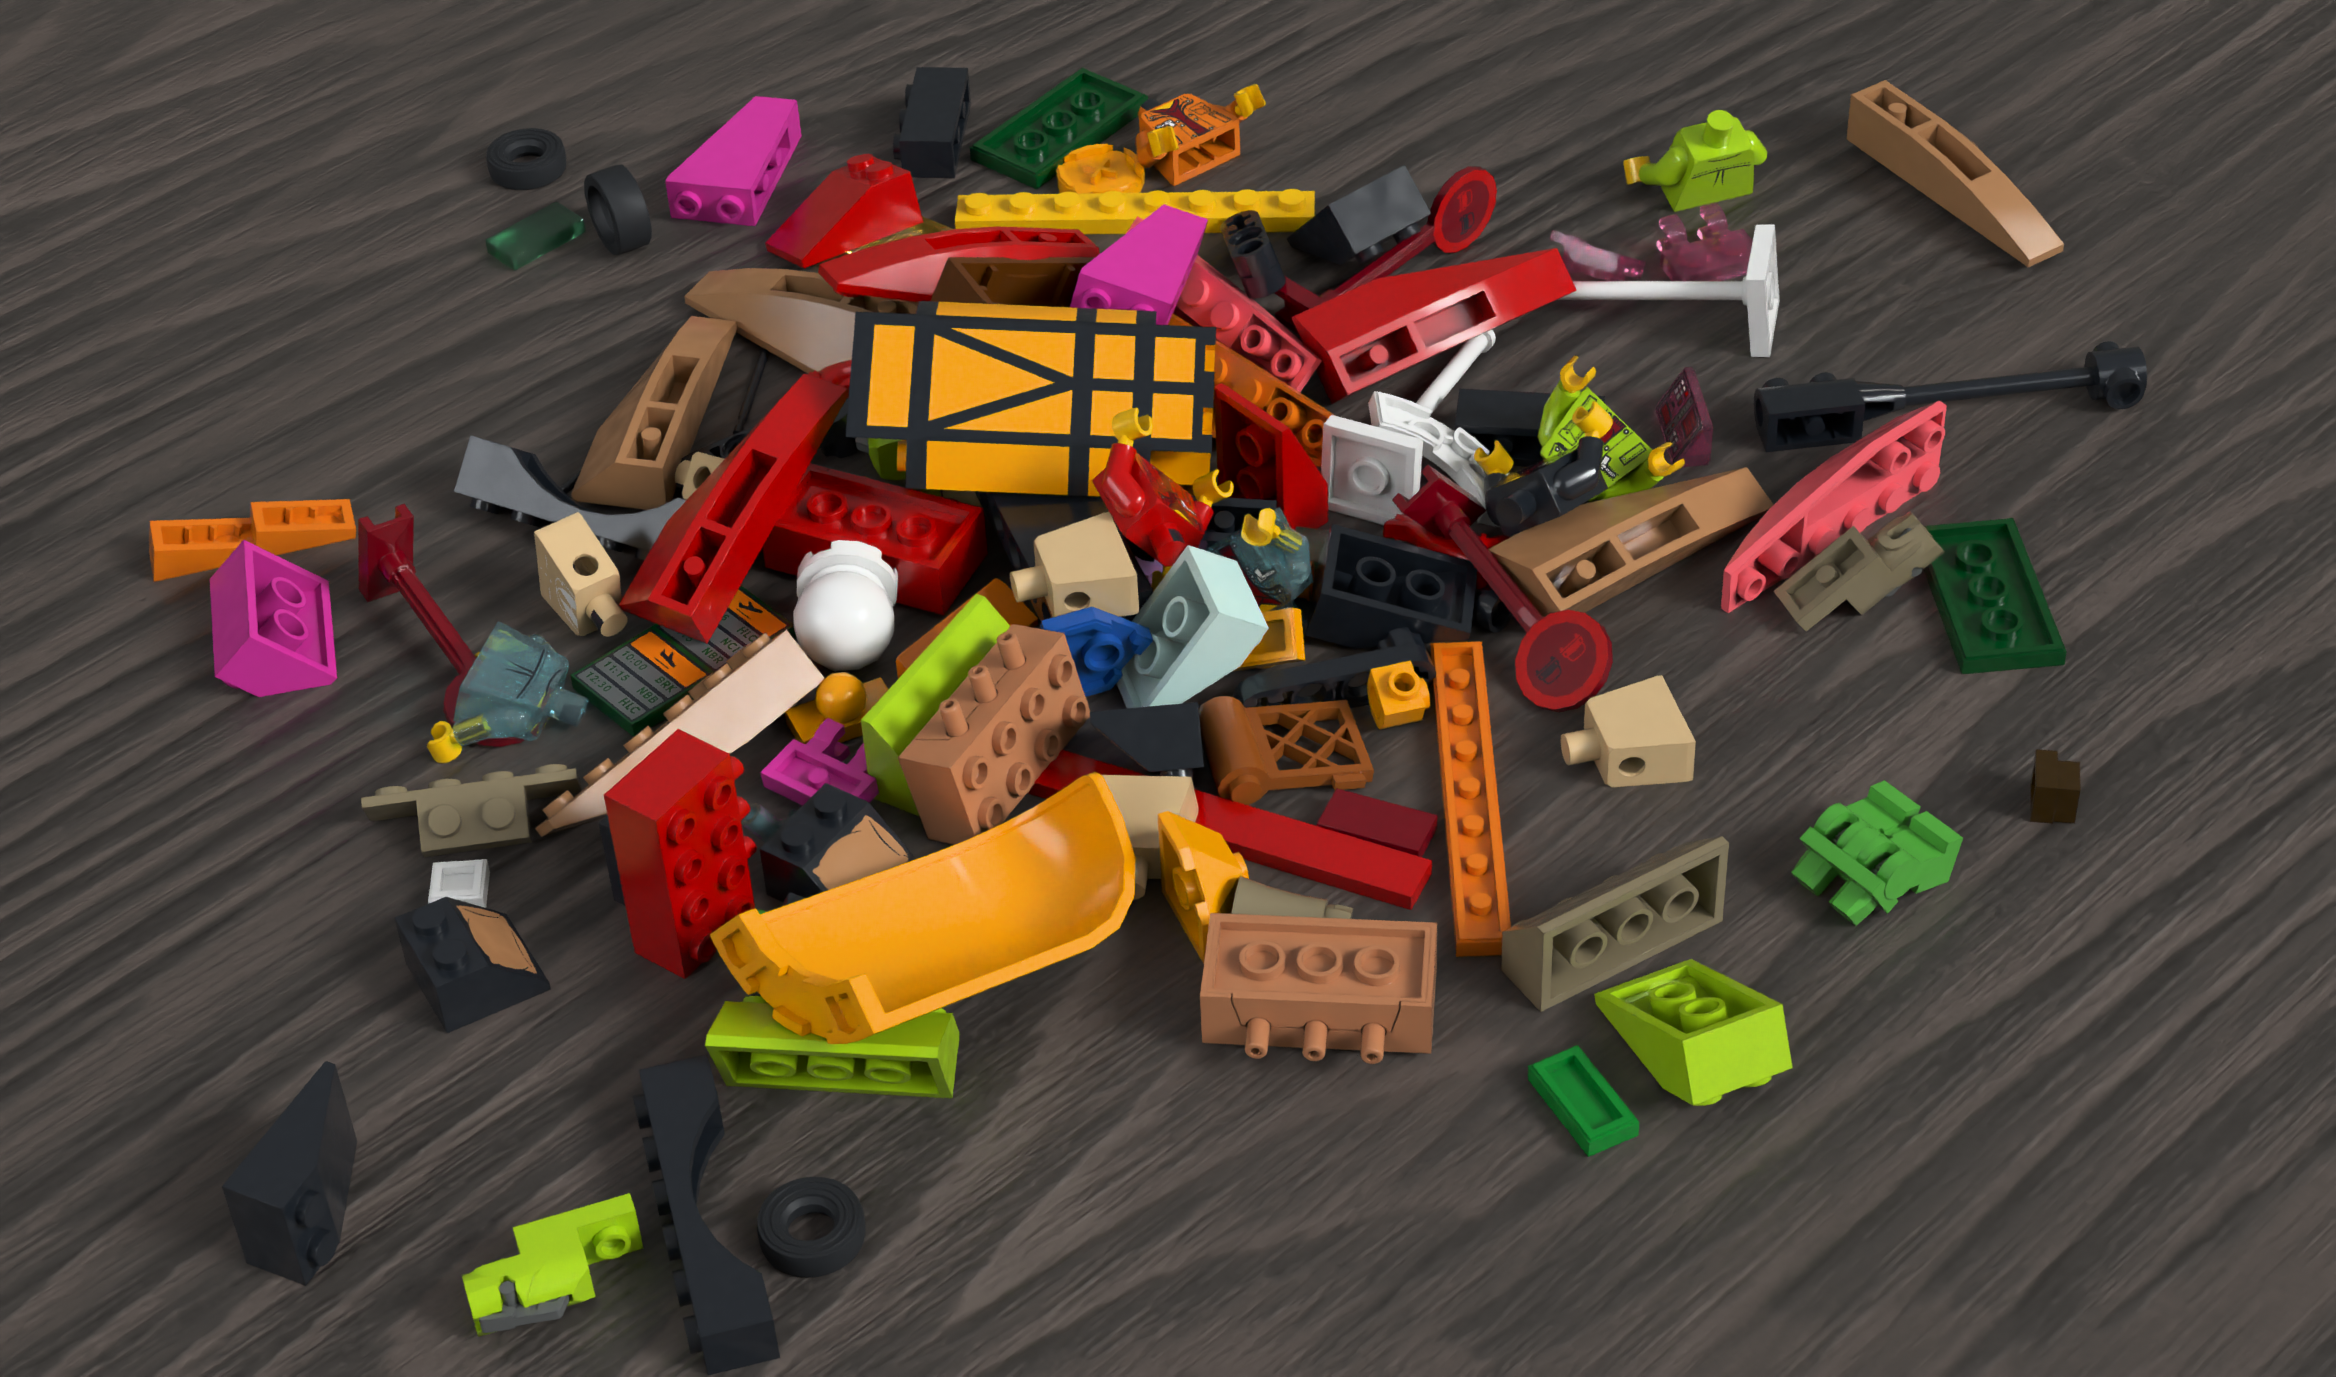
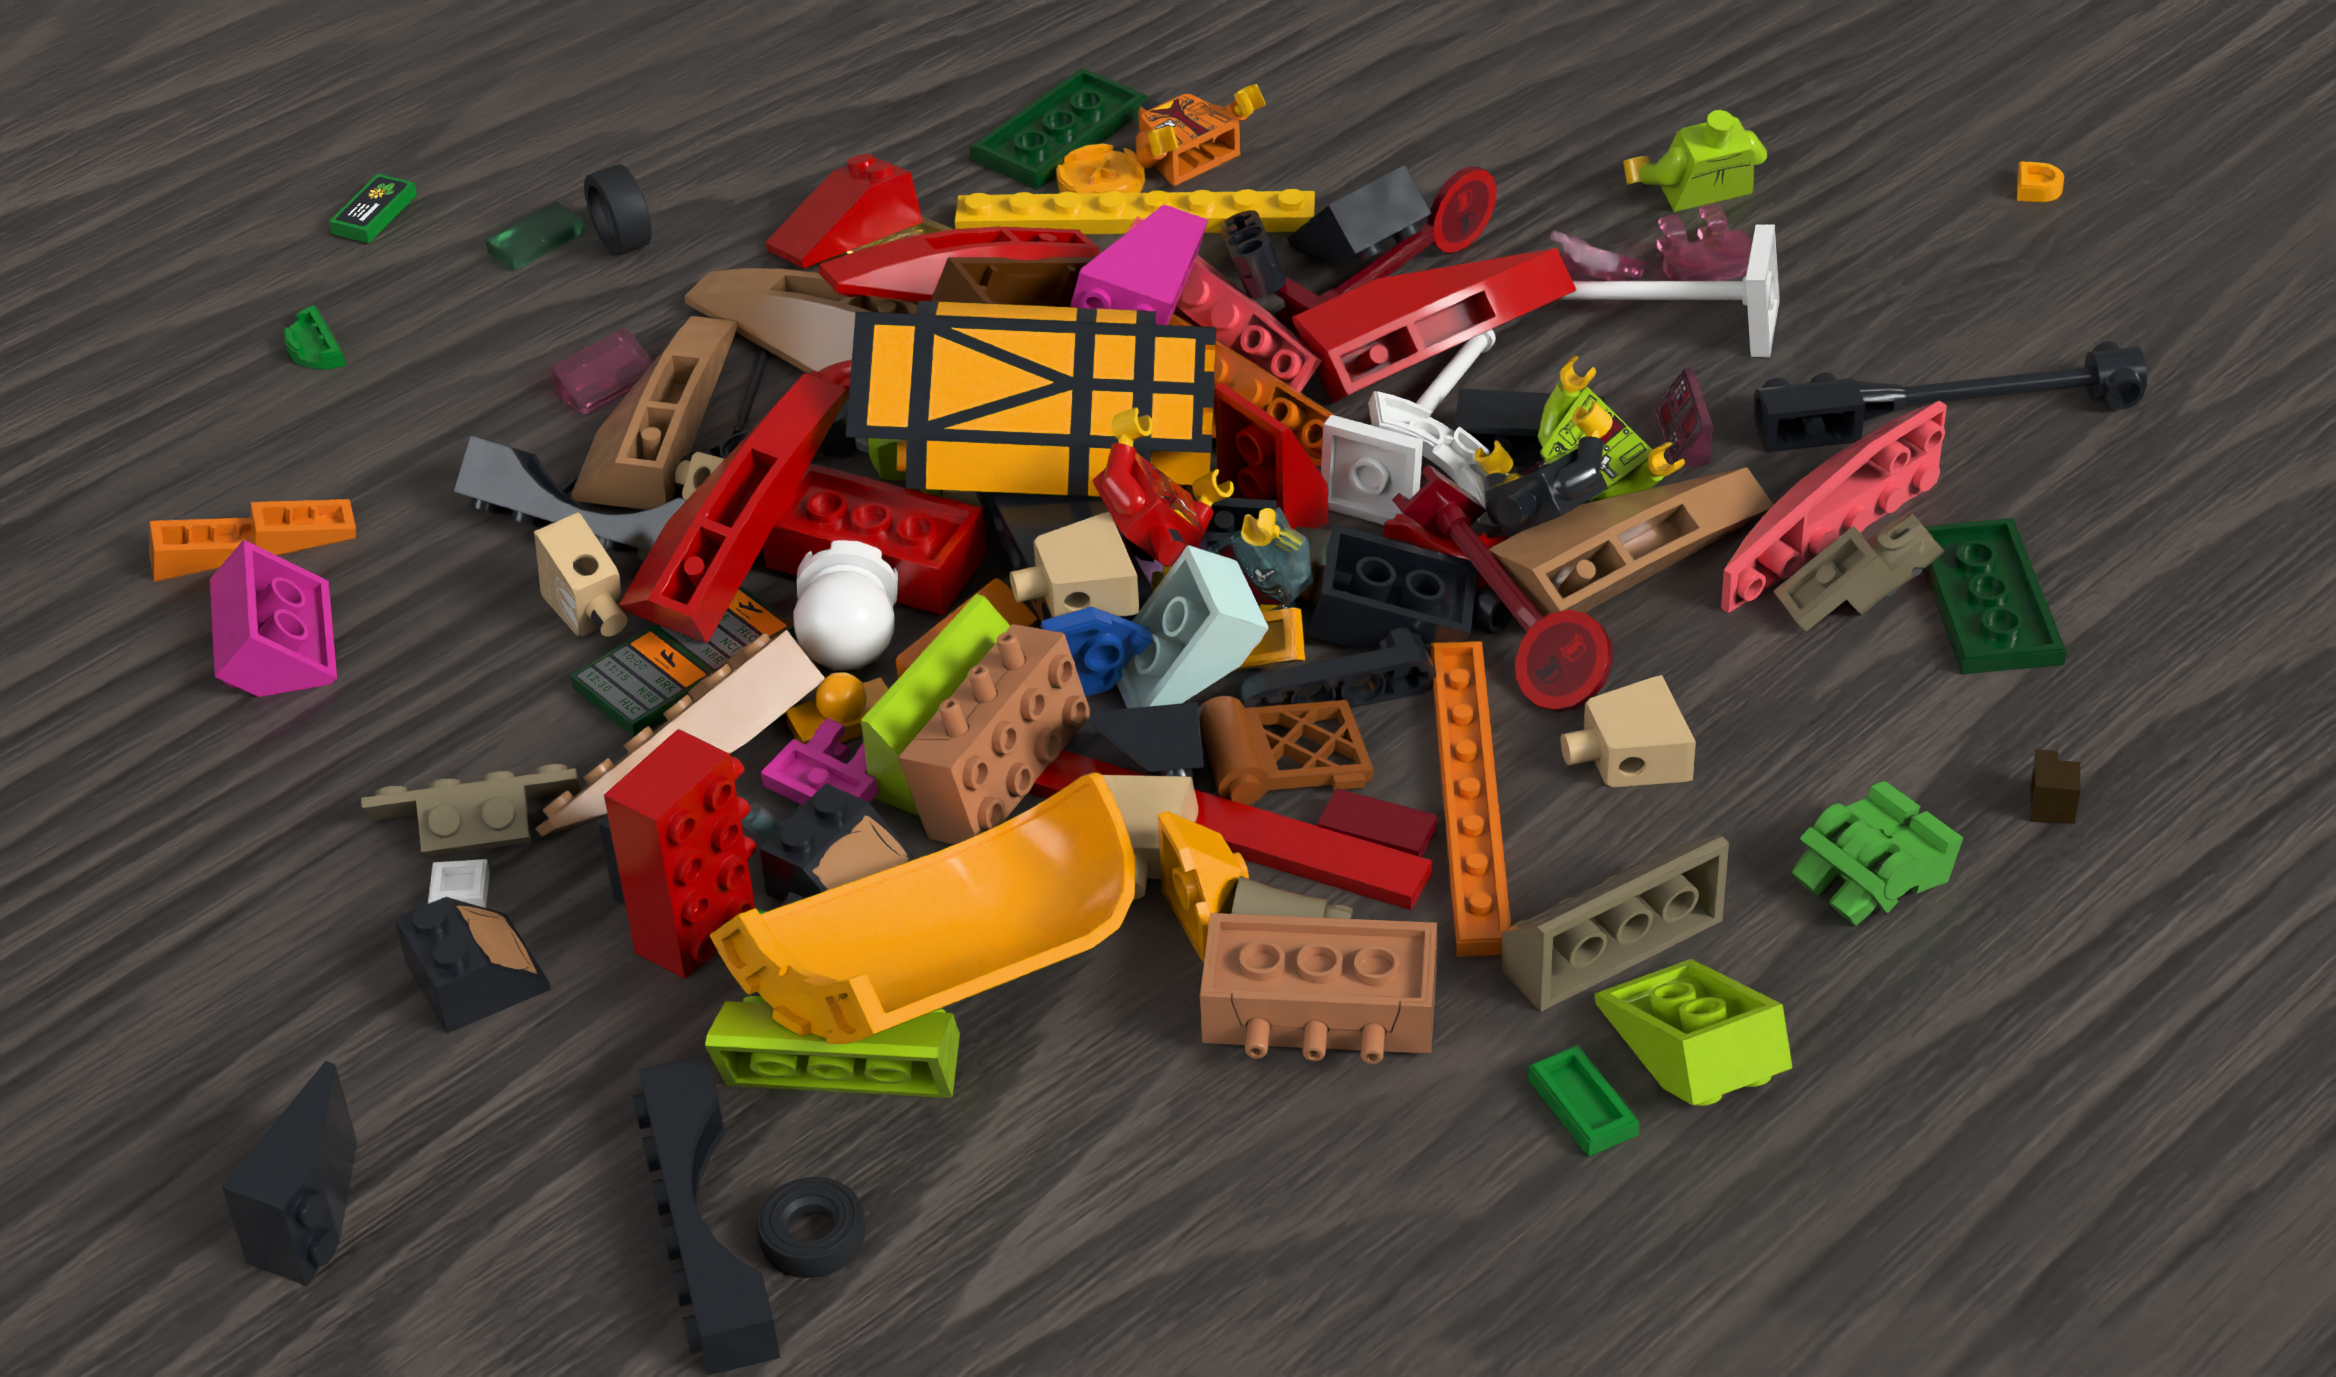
(312, 343): none -> green tile
(373, 208): none -> tile
(387, 568): dark red piece -> none
(508, 694): clear light blue torso -> none
(526, 174): black tyre -> none
(551, 1265): lime plate -> none
(600, 371): none -> clear pink slope
(737, 166): dark pink slope -> none
(933, 122): black brick -> none
(1397, 695): light orange plate -> none
(1948, 171): medium nougat wedge -> none
(2039, 182): none -> light orange tile

